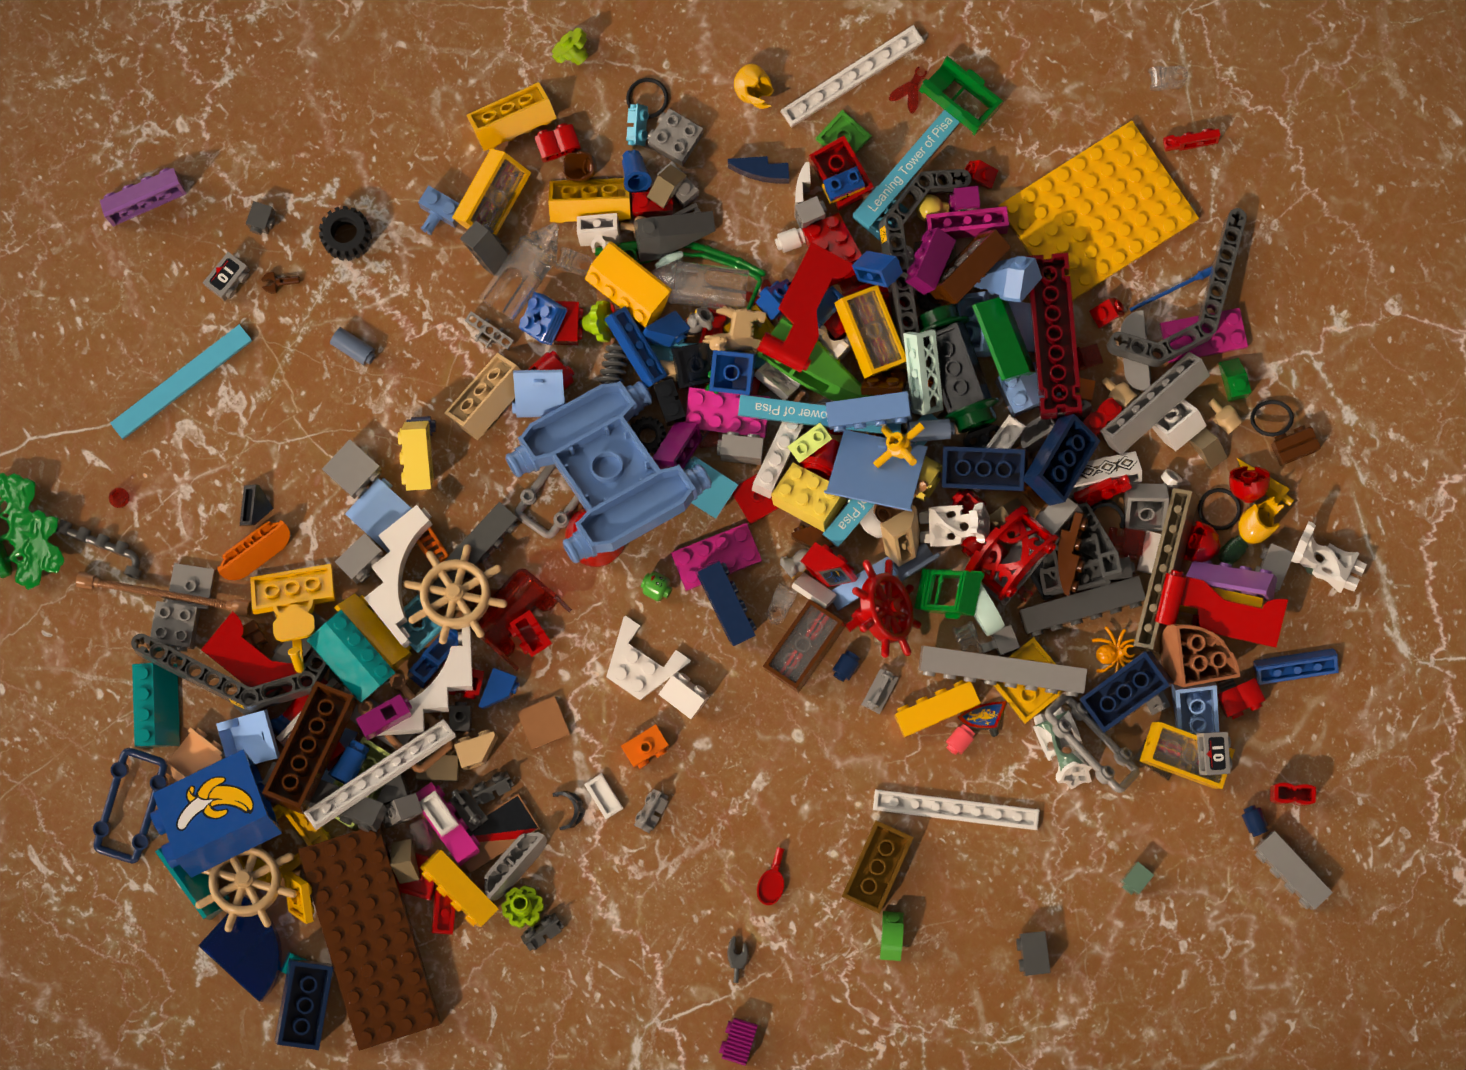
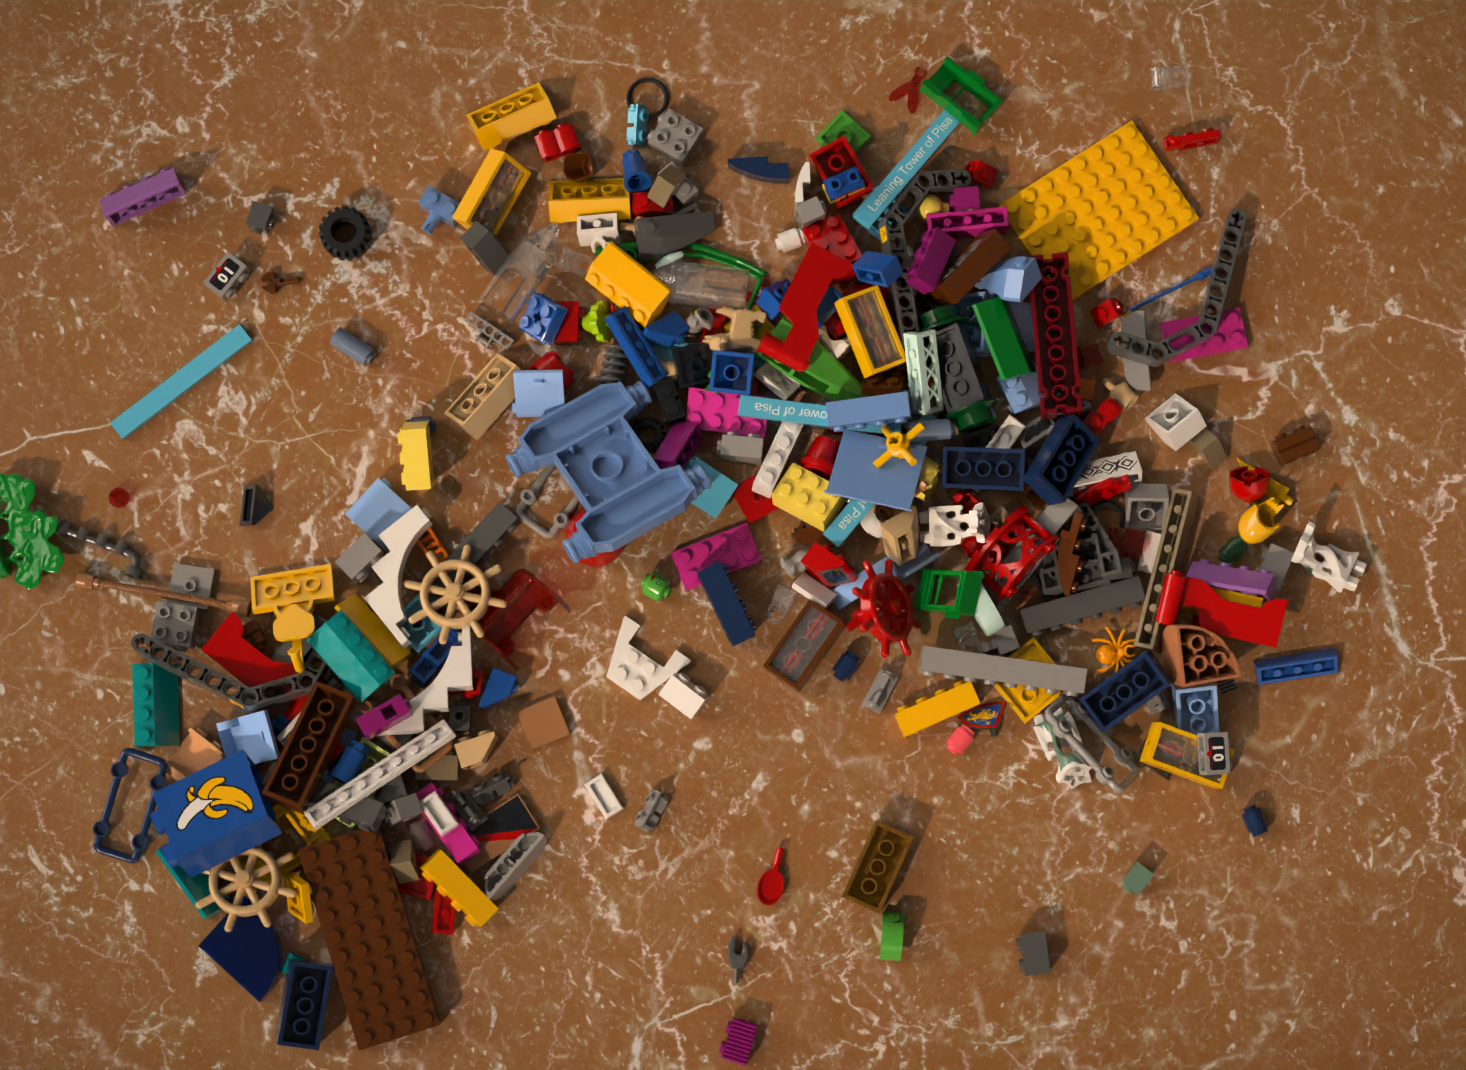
(254, 550): orange brick -> none
(352, 469): light grey brick -> none
(522, 907): lime plant -> none
(530, 634): red cylinder -> none
(533, 936): dark grey hinge -> none
(571, 47): lime plant -> none
(578, 807): black helmet -> none
(645, 746): orange brick -> none
(751, 84): yellow helmet -> none
(809, 442): yellowish green hinge -> none
(852, 76): white tile -> none
(956, 809): white tile -> none
(1155, 403): light grey brick -> none
(1171, 478): white tile -> none
(1202, 543): red cylinder -> none
(1224, 491): black tyre -> none
(1226, 416): tan piece -> none
(1234, 379): green slope -> none
(1241, 698): red brick -> none
(1272, 433): black tyre -> none
(1288, 793): red brick -> none
(1292, 870): light grey brick -> none

